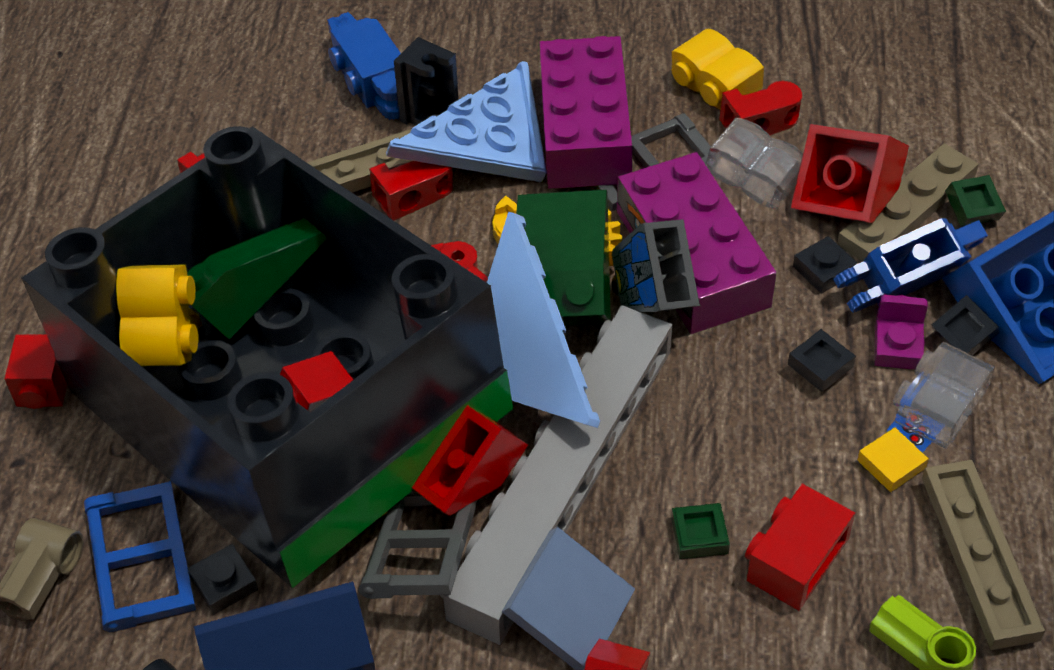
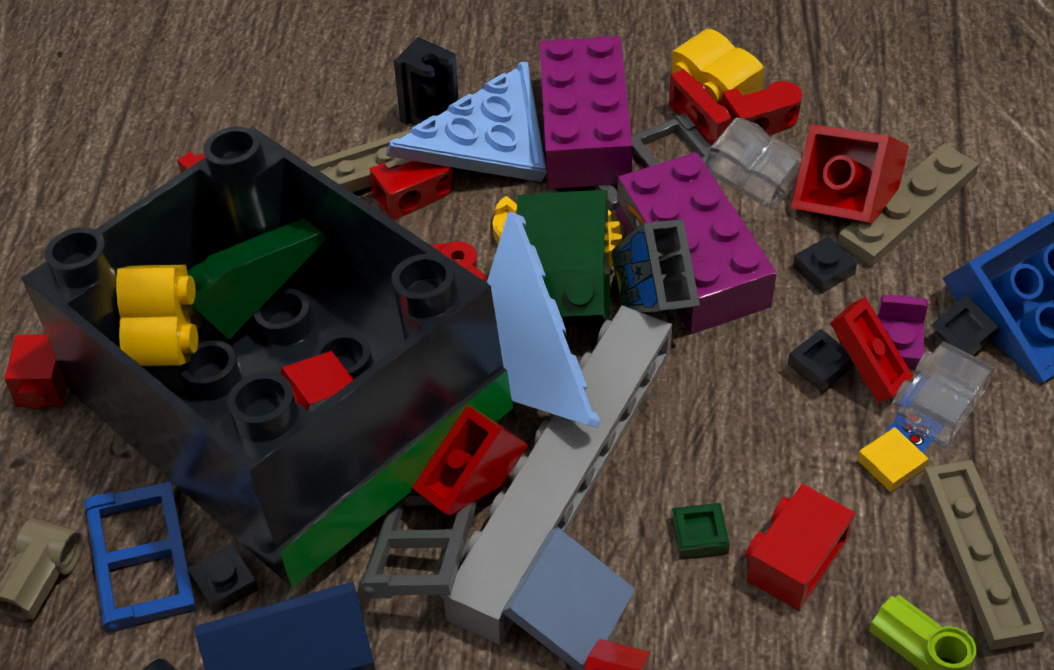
(367, 61): blue hinge -> none
(691, 98): none -> red plate
(871, 349): none -> red plate
(911, 261): blue hinge -> none
(975, 200): dark green plate -> none

